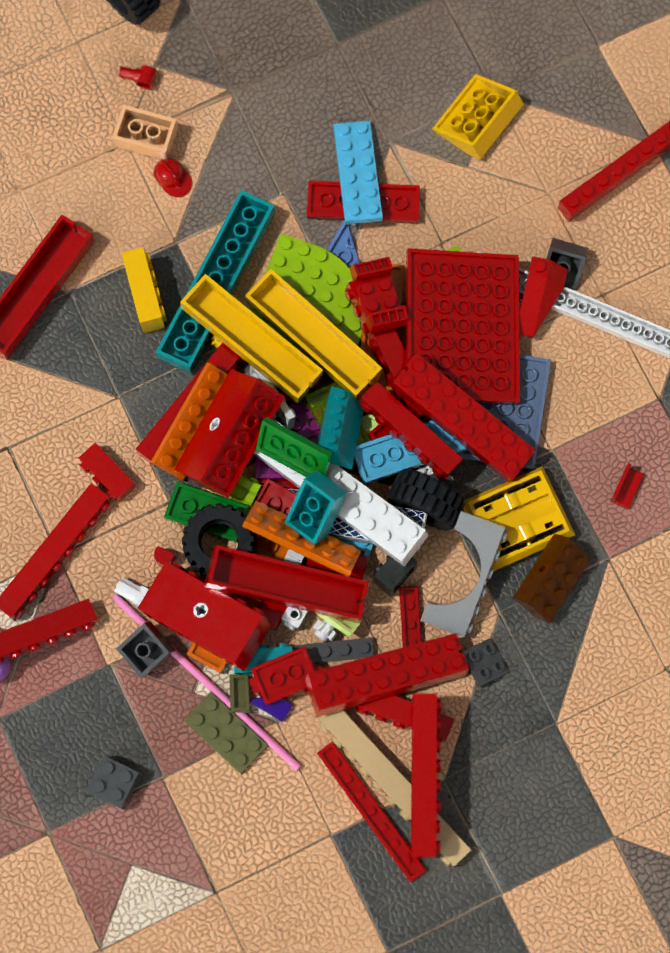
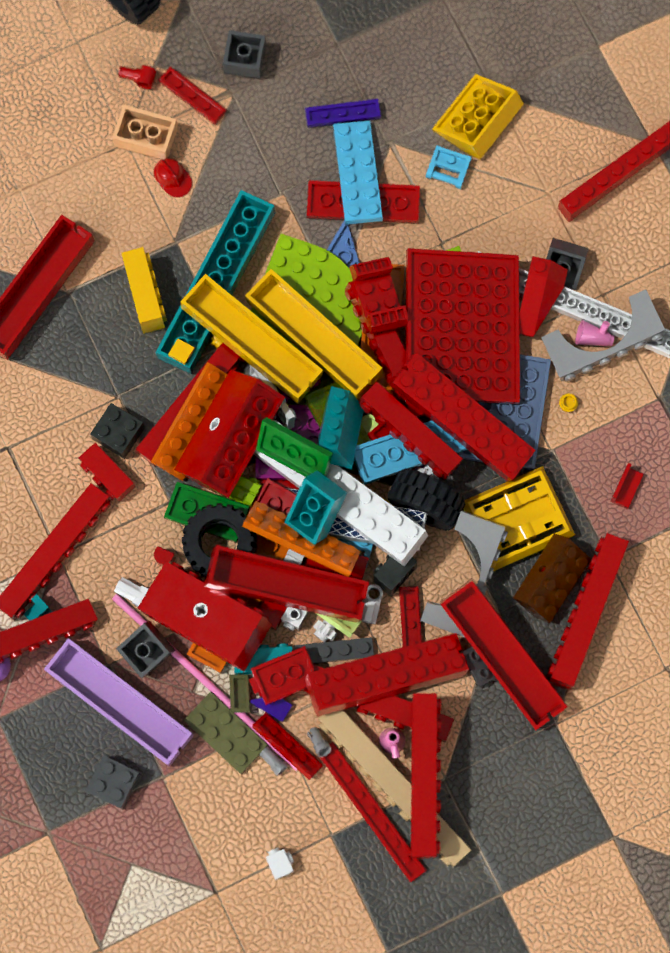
(38, 609): none -> teal panel
(117, 430): none -> pearl dark grey brick
(118, 702): none -> lavender piece
(181, 351): none -> yellow tile
(192, 95): none -> red tile
(244, 54): none -> dark grey brick
(277, 765): none -> light grey pin
(280, 862): none -> white brick
(287, 746): none -> red tile
(320, 745): none -> light grey pin
(342, 113): none -> dark purple plate
(371, 606): none -> white piece
(389, 746): none -> bright pink piece
(449, 161): none -> medium azure plate
(503, 654): none -> red piece
(568, 402): none -> yellow plate
(587, 614): none -> red piece
(591, 335): none -> bright pink piece
(643, 328): none -> light grey arch

